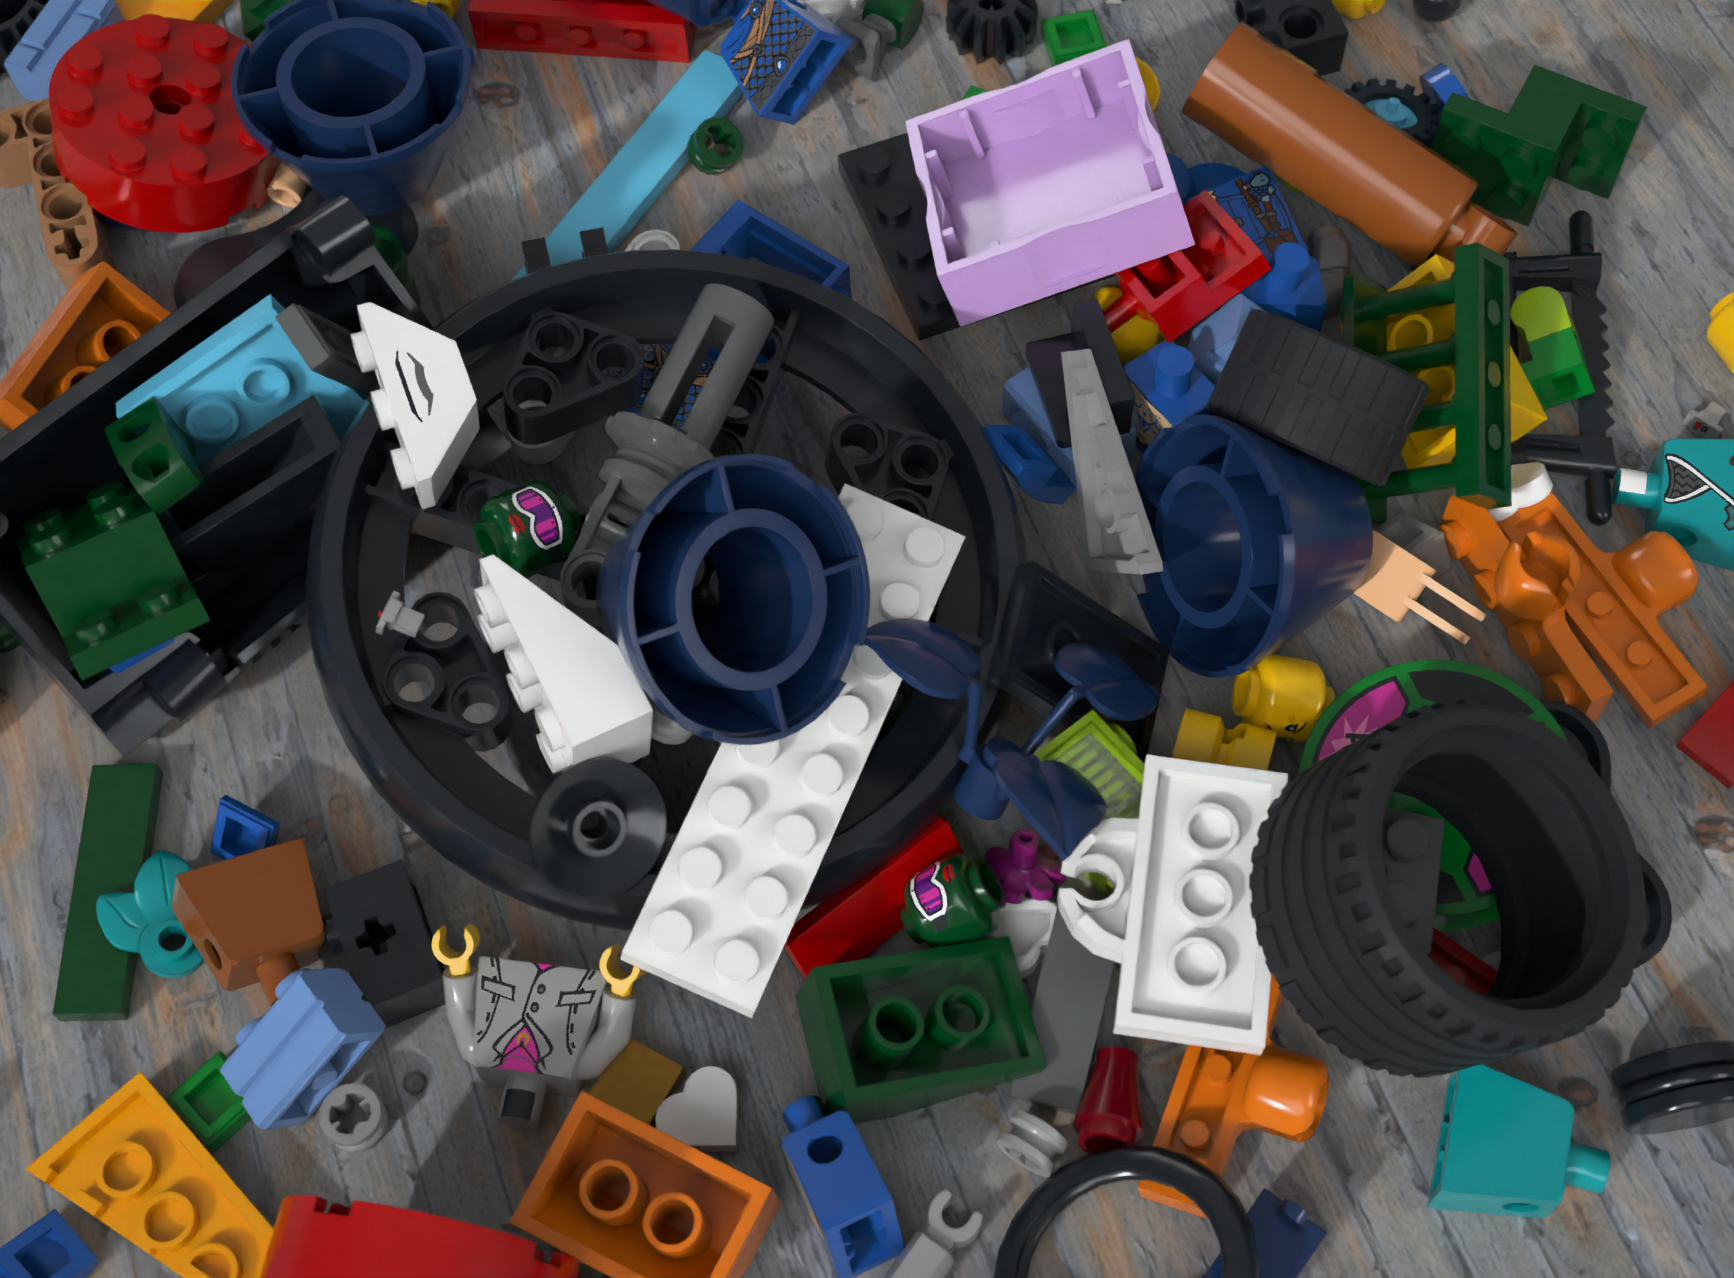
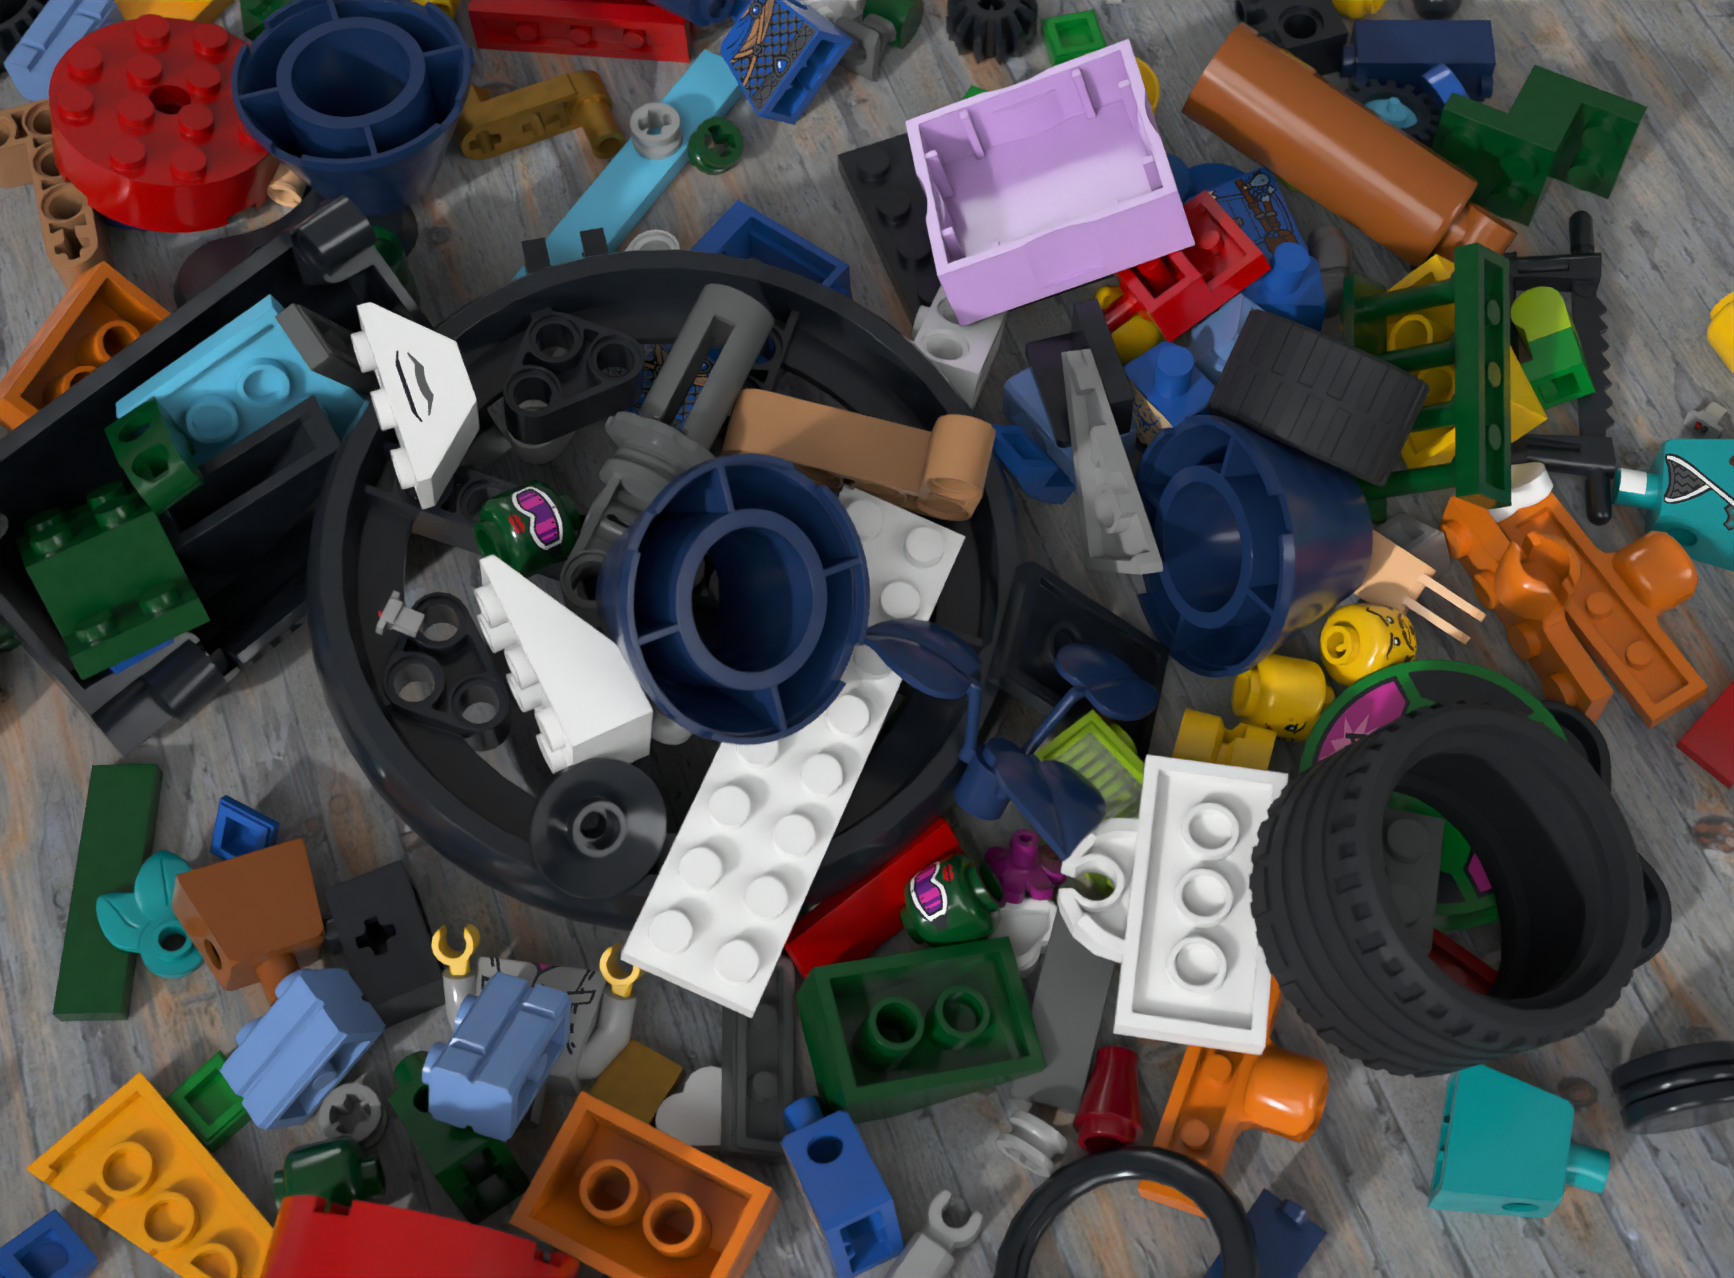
(331, 1170): none -> dark green head
(469, 1166): none -> dark green torso
(497, 1055): none -> medium blue brick
(504, 122): none -> pearl gold beam
(652, 116): none -> light grey bush
(759, 1071): none -> dark grey tile
(909, 467): none -> medium nougat beam
(959, 352): none -> white brick
(1365, 640): none -> yellow head
(1411, 47): none -> dark blue brick

